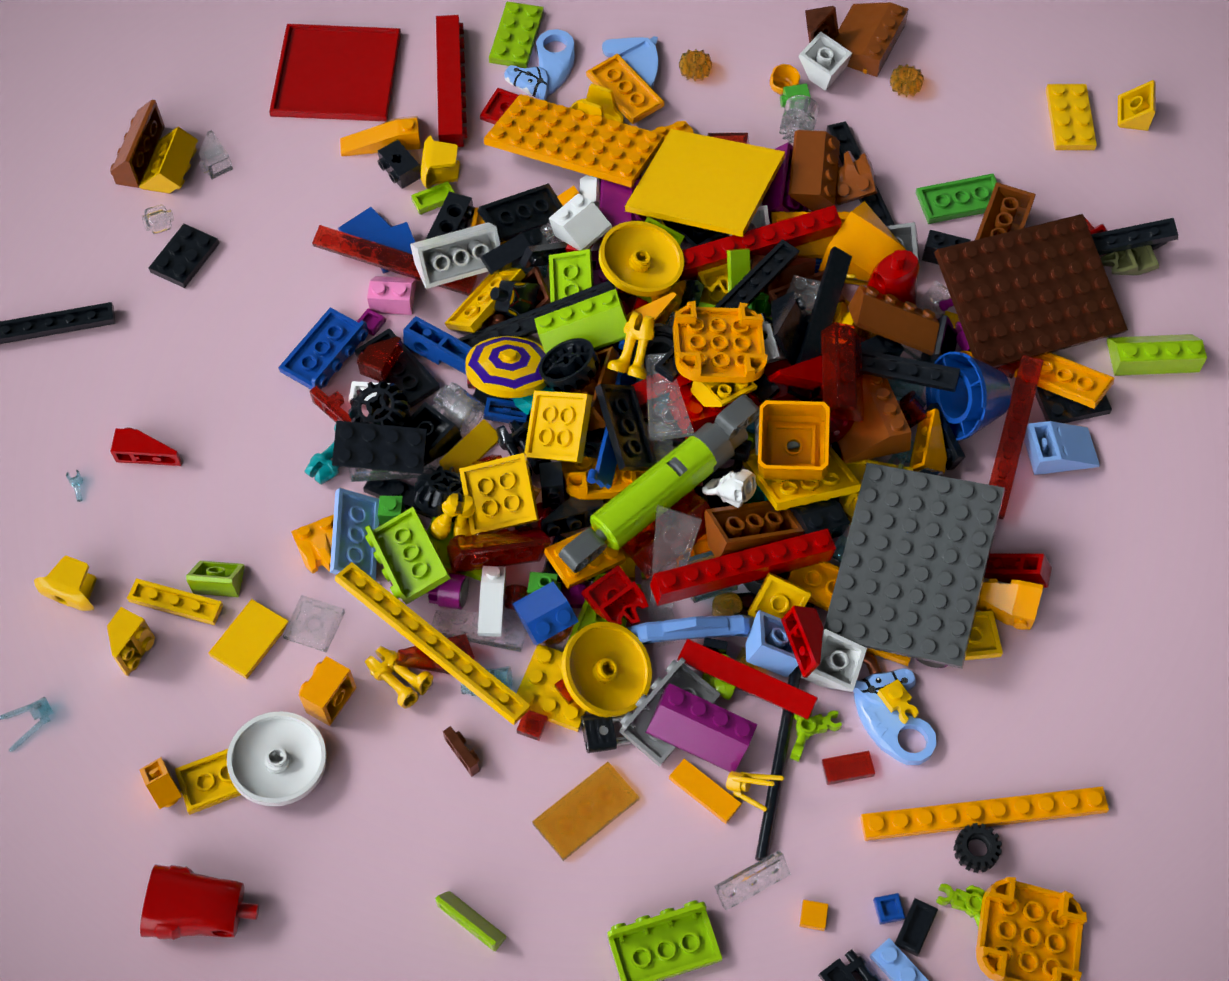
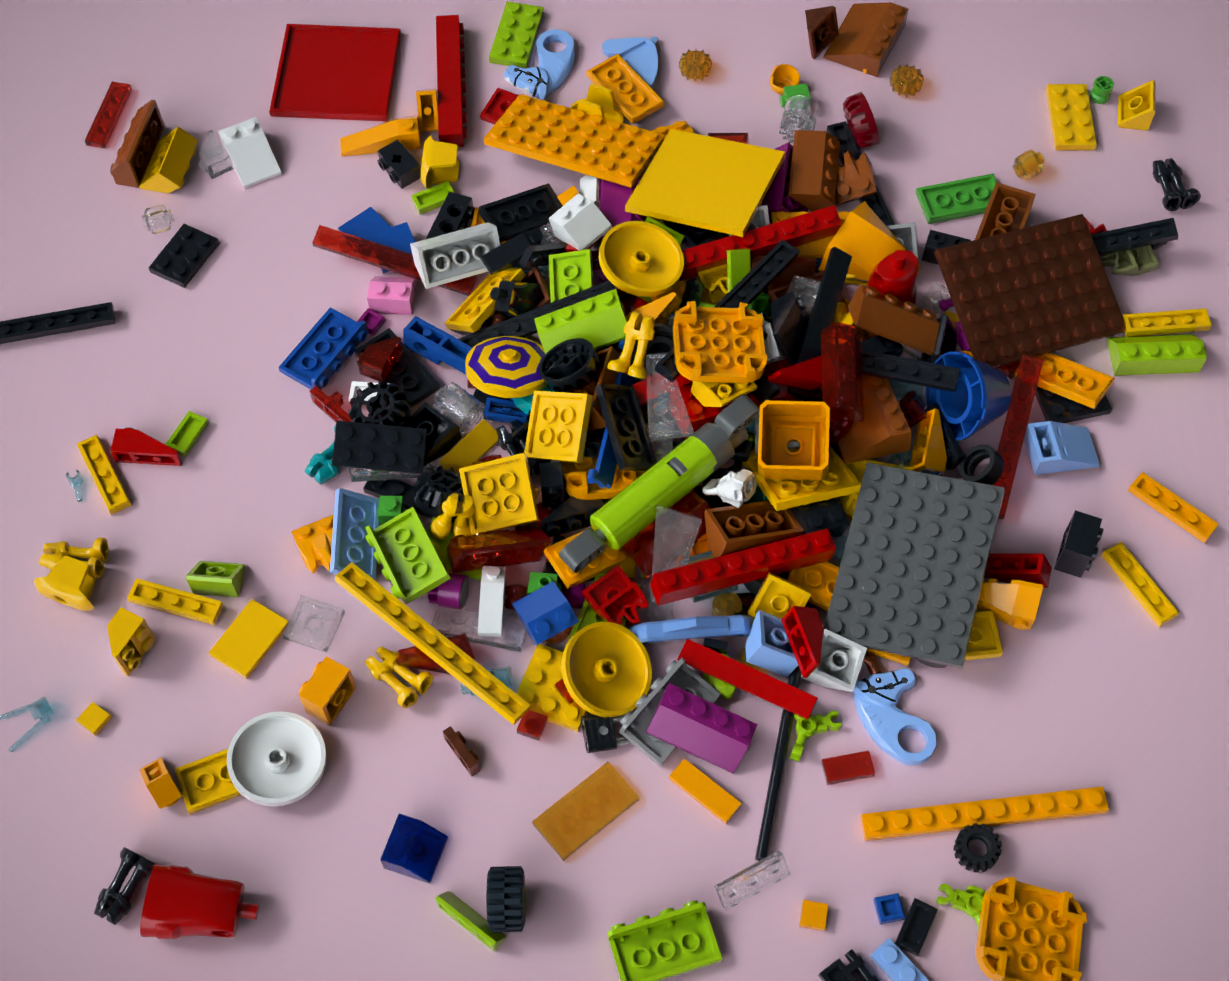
(93, 718): none -> yellow tile
(97, 555): none -> yellow piece
(104, 474): none -> yellow tile
(108, 114): none -> clear red tile
(116, 903): none -> black piece
(187, 433): none -> lime tile
(249, 152): none -> white slope
(413, 849): none -> clear blue slope
(427, 109): none -> light orange slope
(505, 899): none -> black wheel
(742, 782): yellow plant -> none
(824, 60): white slope -> none
(861, 120): none -> dark red gear
(897, 698): yellow plate -> none
(974, 457): none -> black tyre
(1028, 164): none -> clear yellow head
(1079, 544): none -> black brick
(1101, 90): none -> bright green wheel
(1140, 584): none -> yellow tile
(1166, 322): none -> yellow plate
(1170, 172): none -> black piece
(1173, 507): none -> light orange plate

